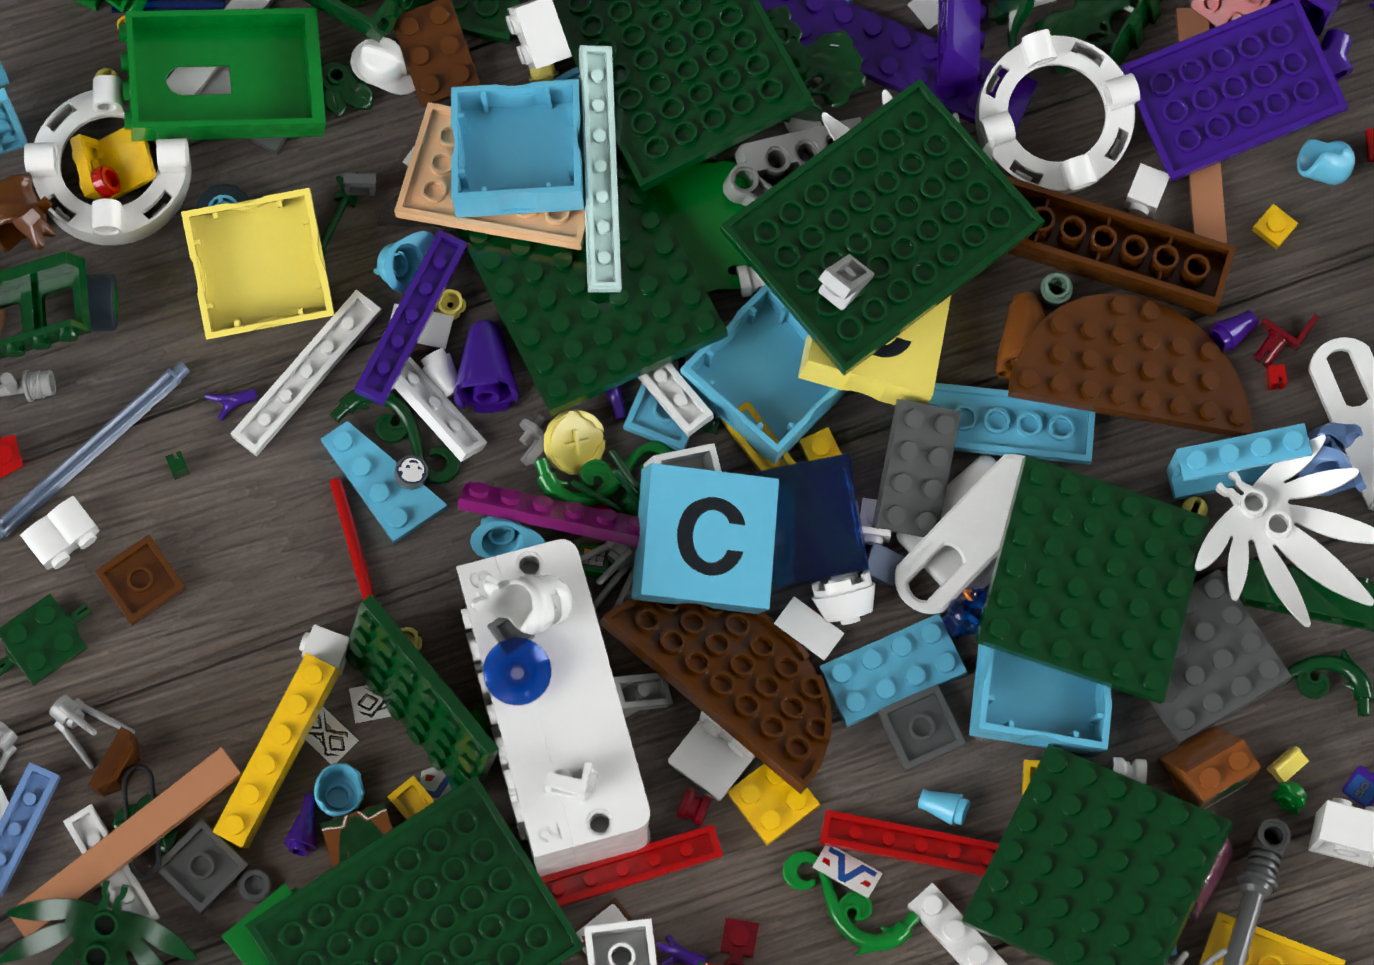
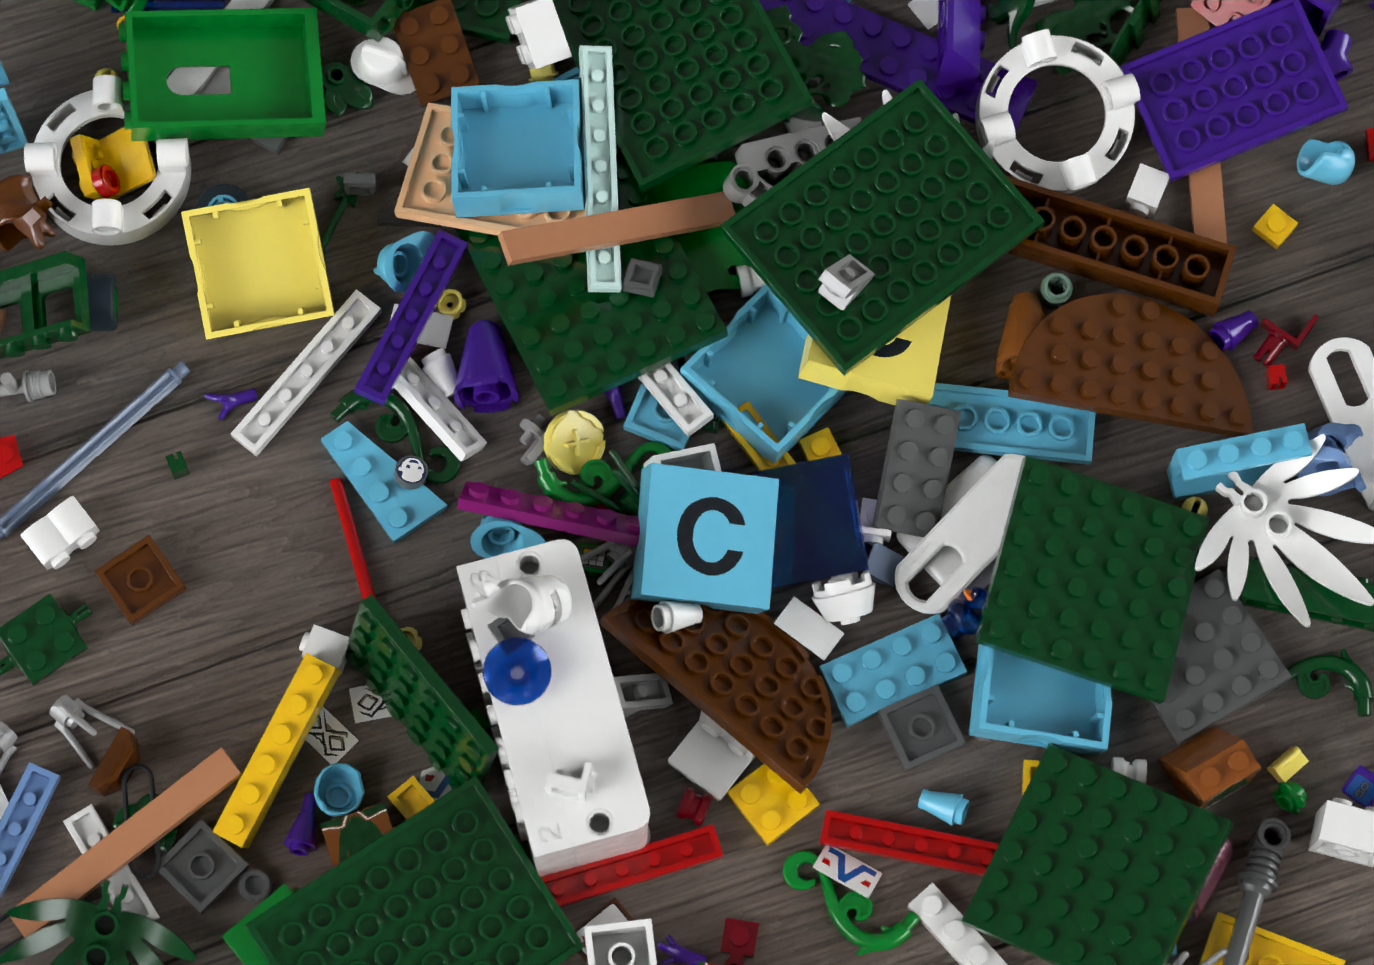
(615, 228): none -> nougat tile
(642, 277): none -> dark grey tile
(672, 616): none -> white cone

